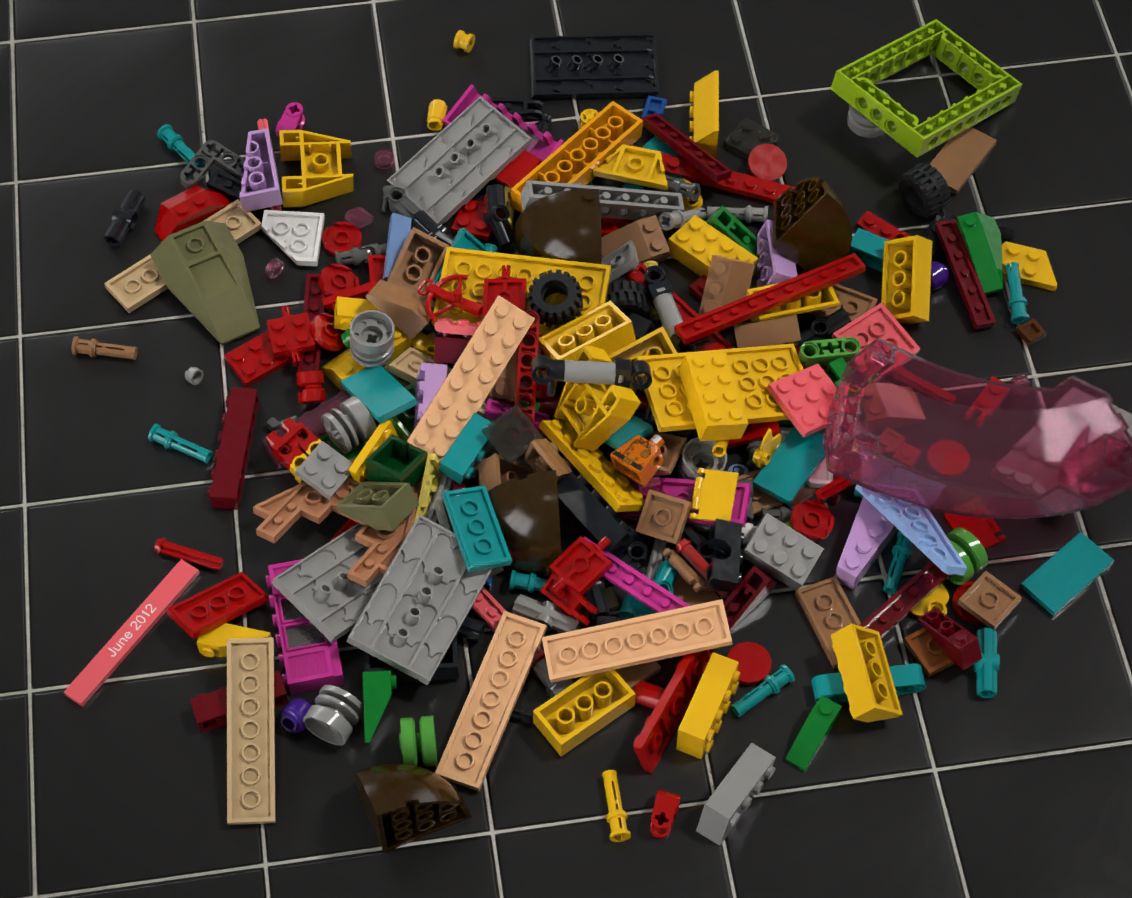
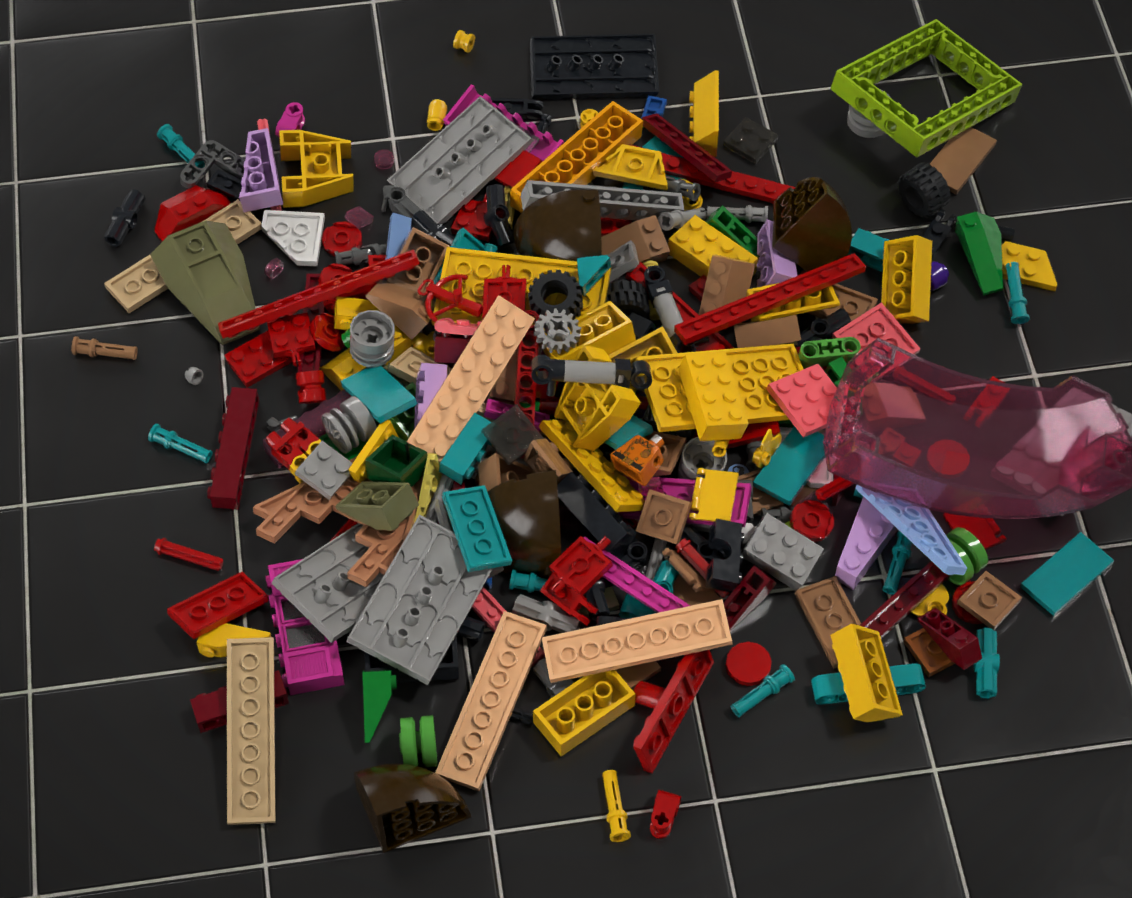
(131, 633): coral tile -> none
(293, 715): dark purple head -> none
(314, 295): none -> red plate
(333, 715): light grey wheel -> none
(557, 331): none -> light grey gear
(591, 270): none -> teal slope
(708, 705): yellow brick -> none
(735, 793): light grey wedge -> none
(767, 162): red tile -> none
(813, 733): green slope -> none
(879, 227): red hinge -> none
(965, 274): dark red plate -> none
(1021, 379): clear pink bush -> none
(1031, 332): reddish brown tile -> none

